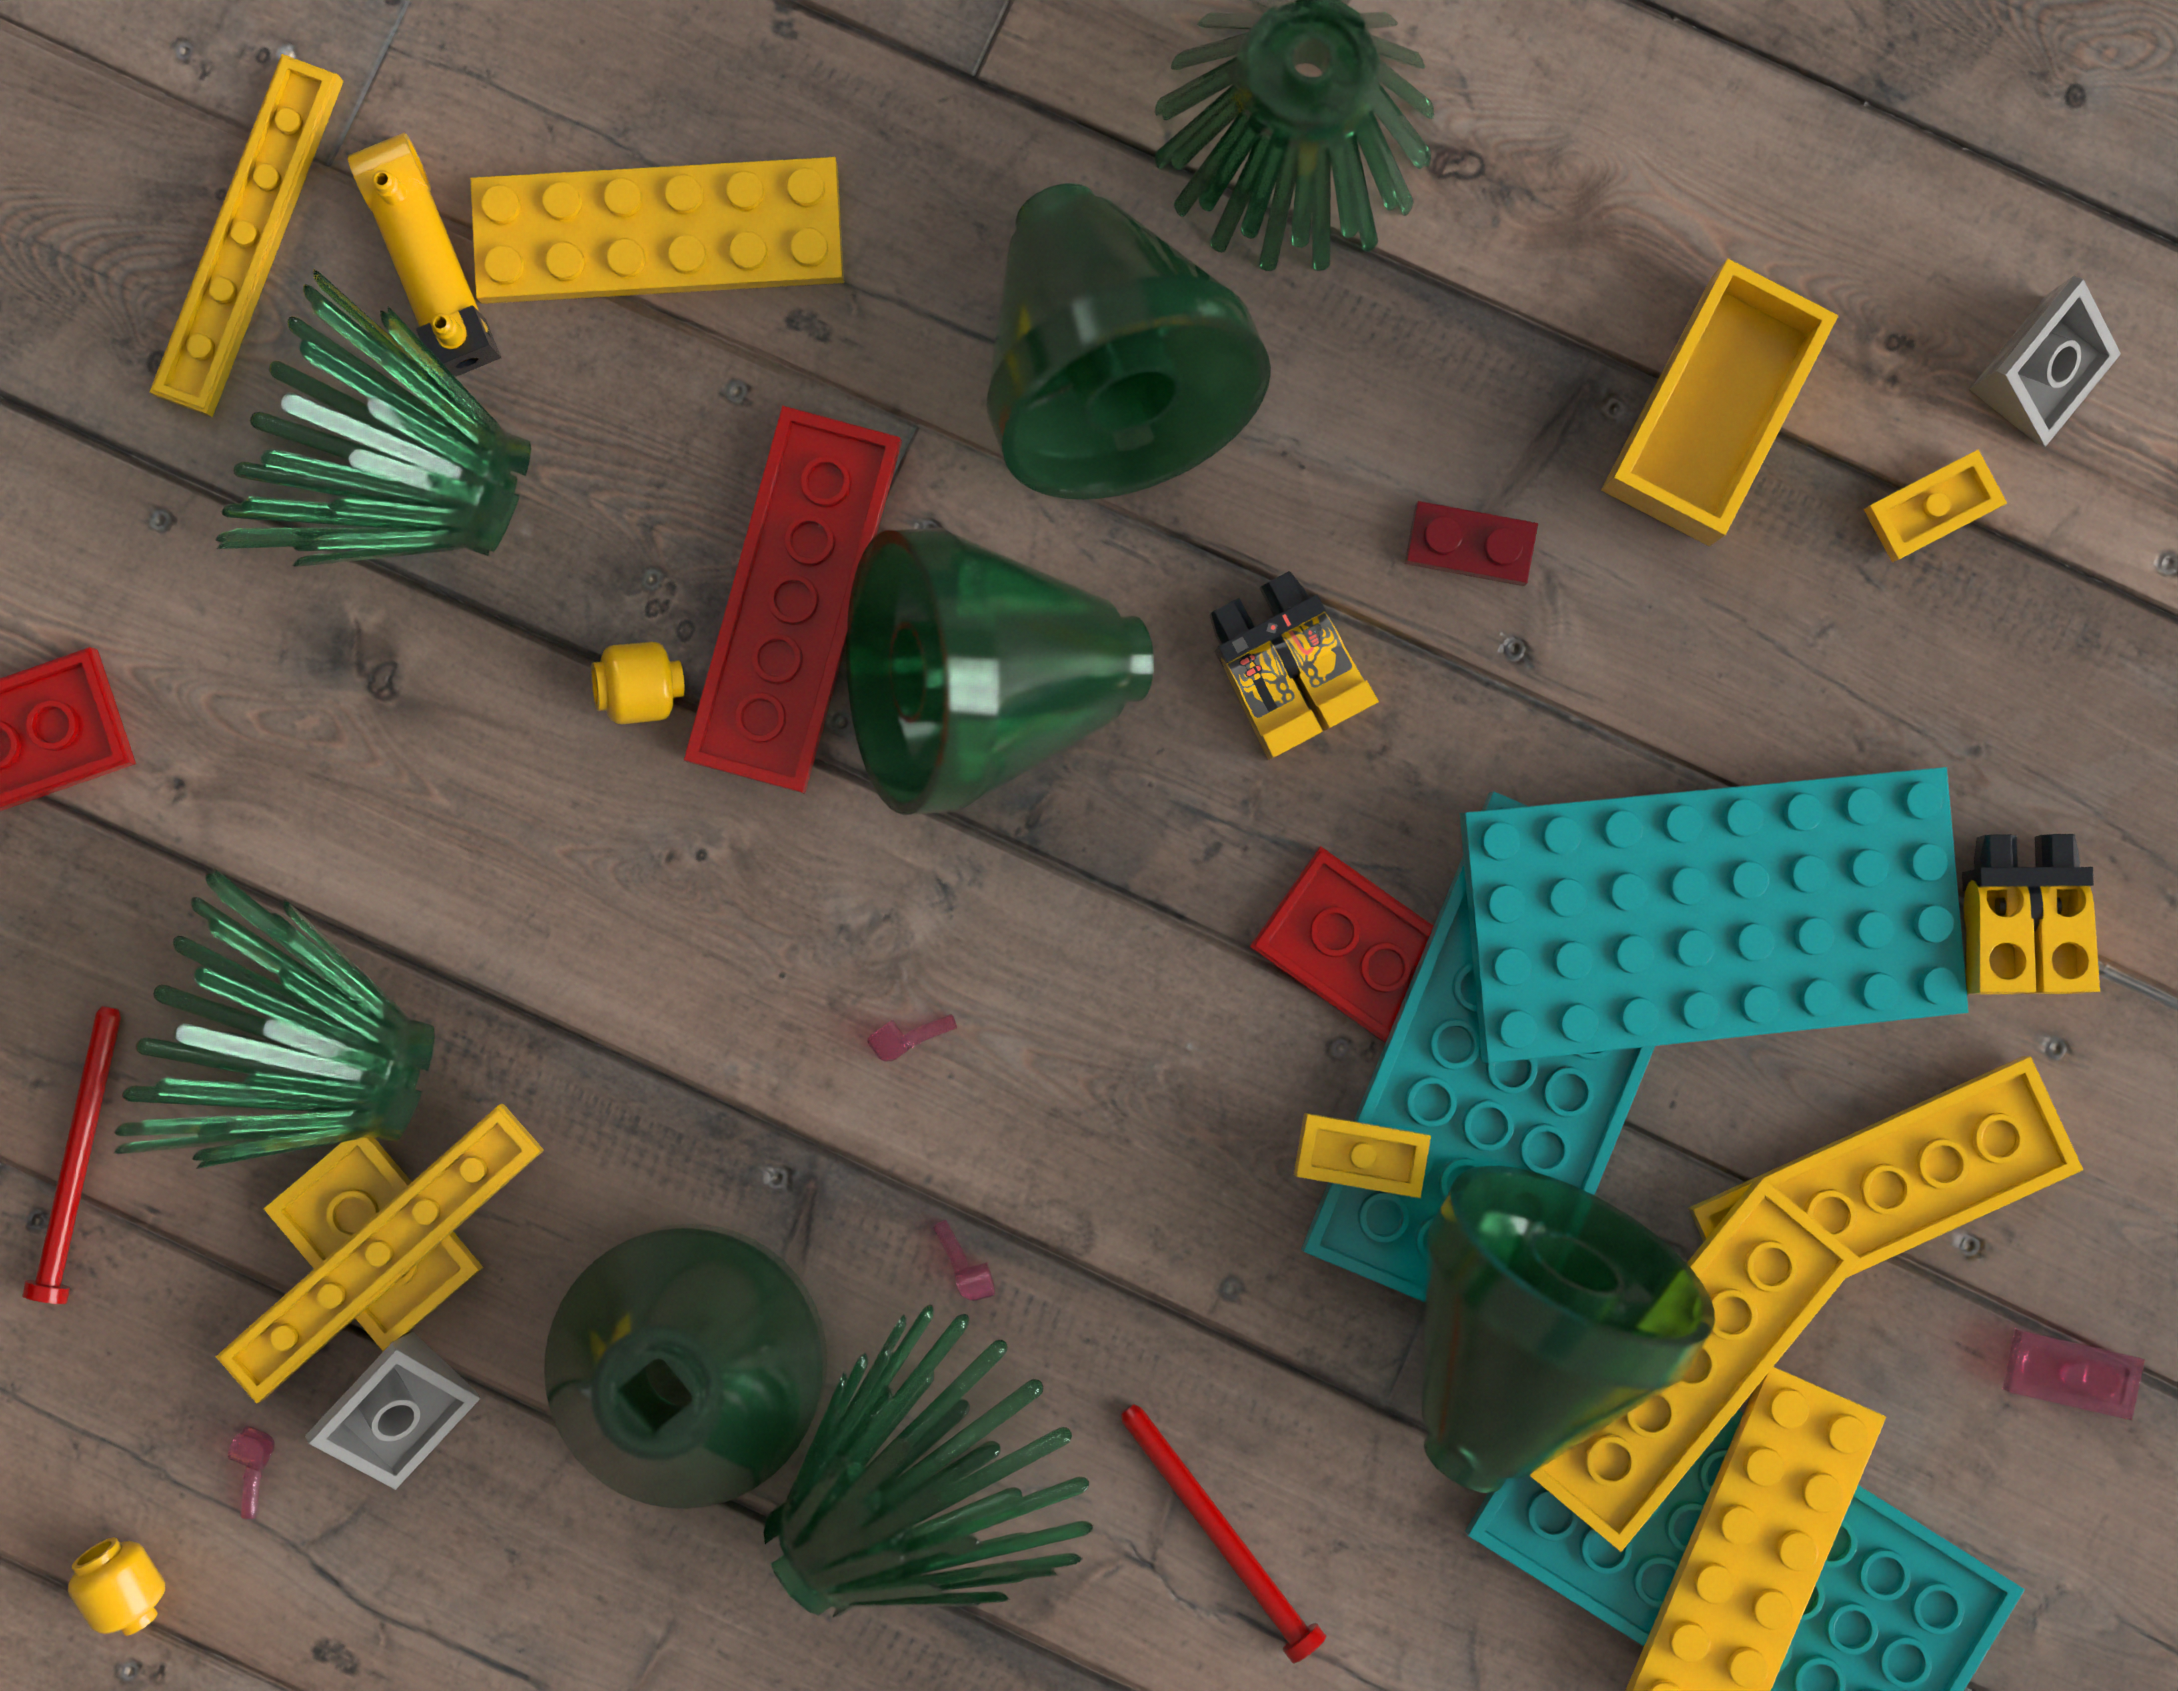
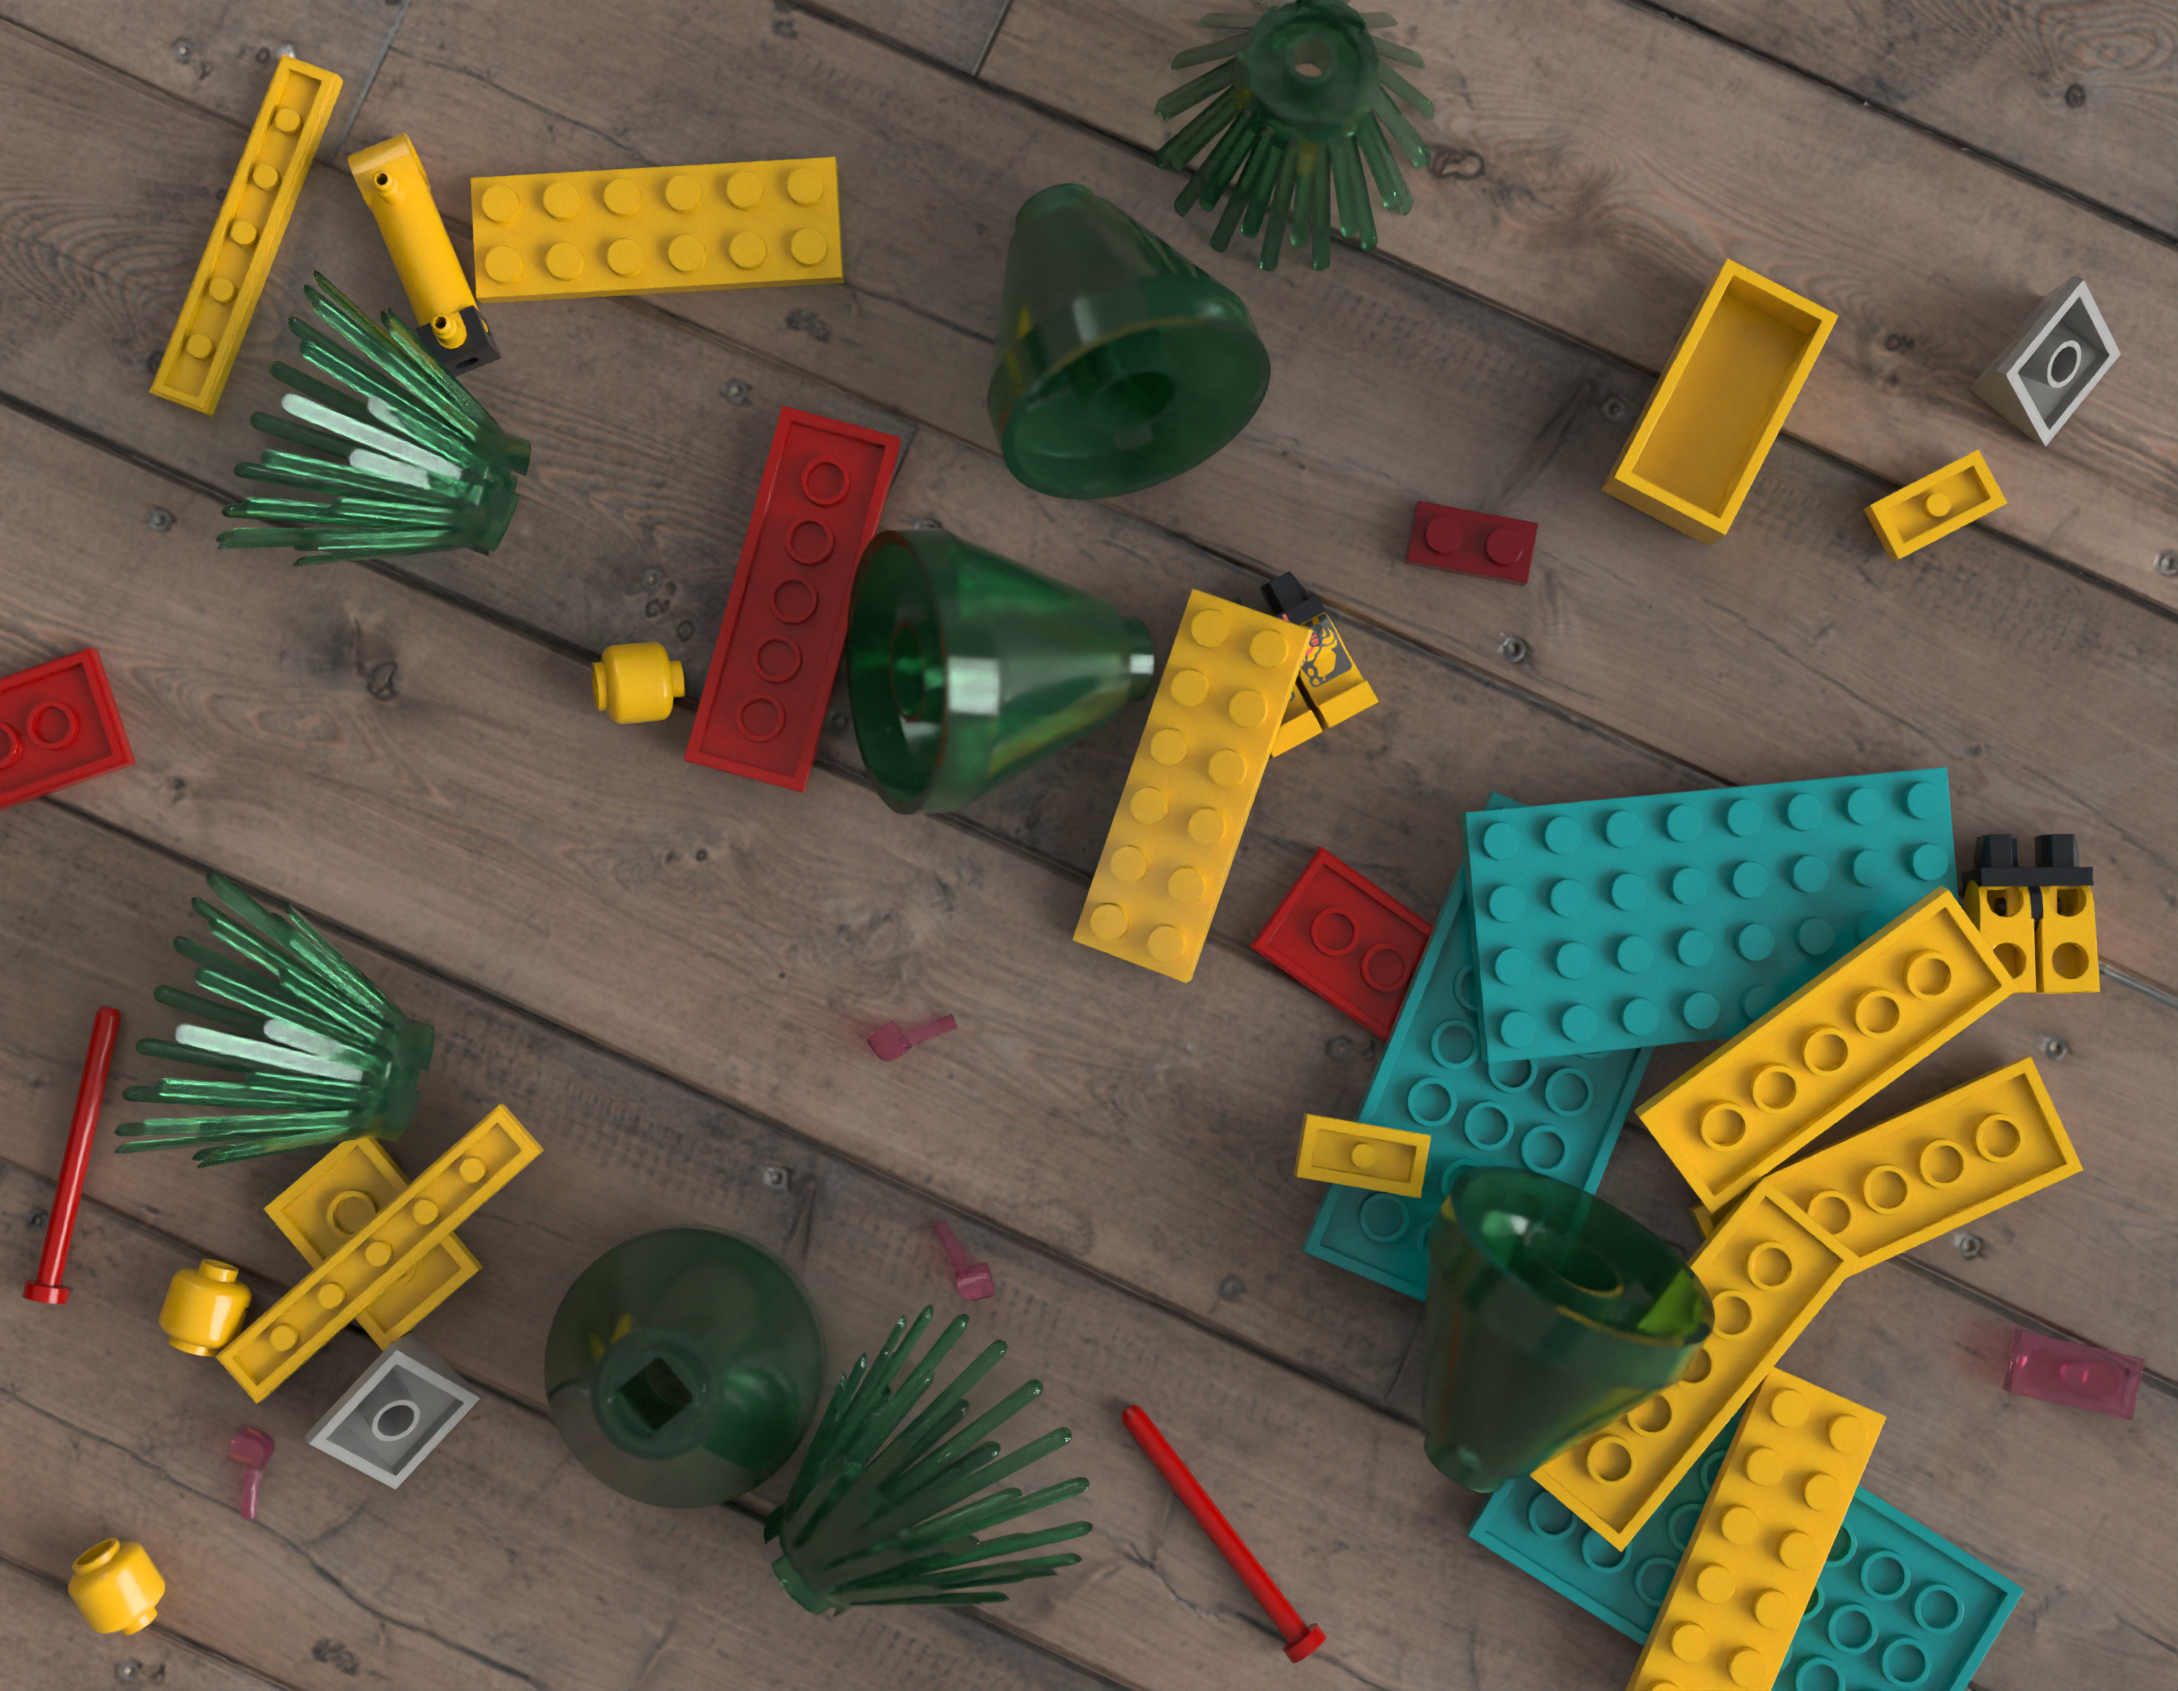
(205, 1308): none -> yellow head
(1192, 785): none -> yellow plate
(1827, 1048): none -> yellow plate

